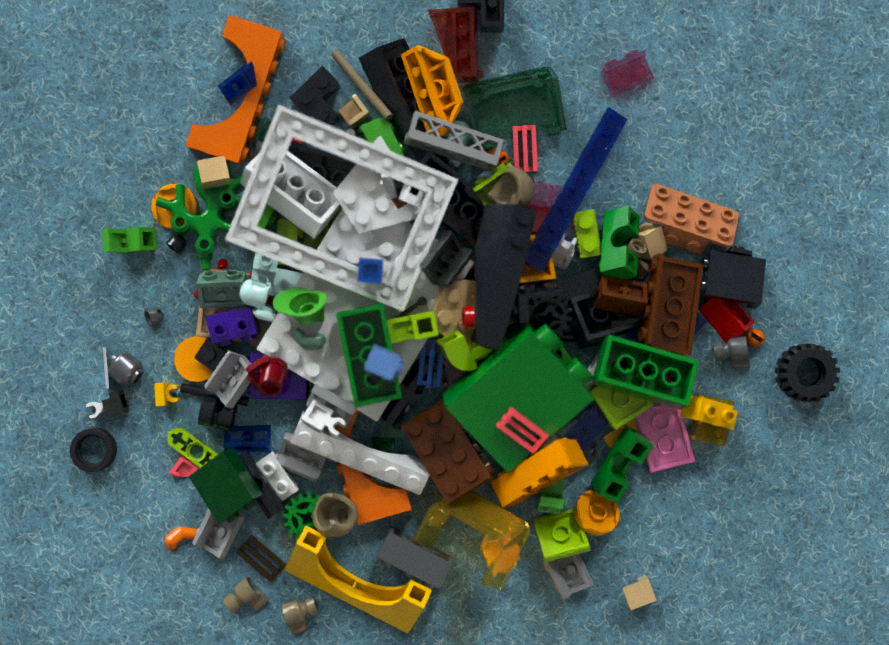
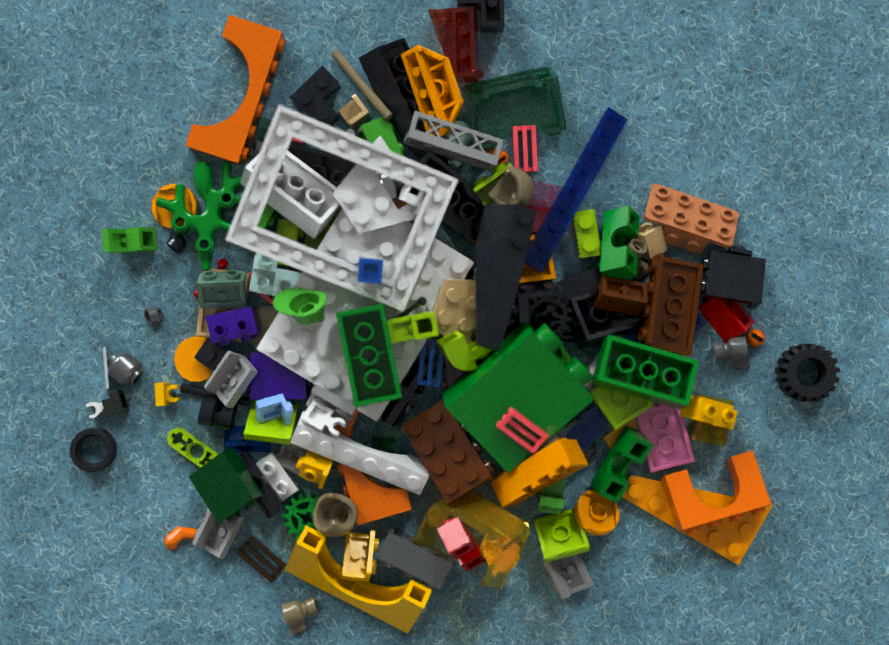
(183, 467): coral tile -> none
(213, 172): tan panel -> none
(239, 83): clear blue slope -> none
(245, 594): dark tan piece -> none
(255, 295): light aqua piece -> none
(269, 431): none -> lime tile
(271, 374): dark red piece -> none
(273, 408): none -> light blue bracket
(308, 342): sand green arm -> none
(314, 468): none -> yellow brick
(359, 555): none -> yellow bracket
(384, 362): medium blue brick -> none
(446, 260): pearl dark grey bracket -> none
(461, 543): none -> red arch
(468, 318): red tile -> none
(564, 253): white plate -> none
(626, 73): clear pink bracket -> none
(639, 593): tan panel -> none
(690, 512): none -> orange arch
(727, 539): none -> light orange wing

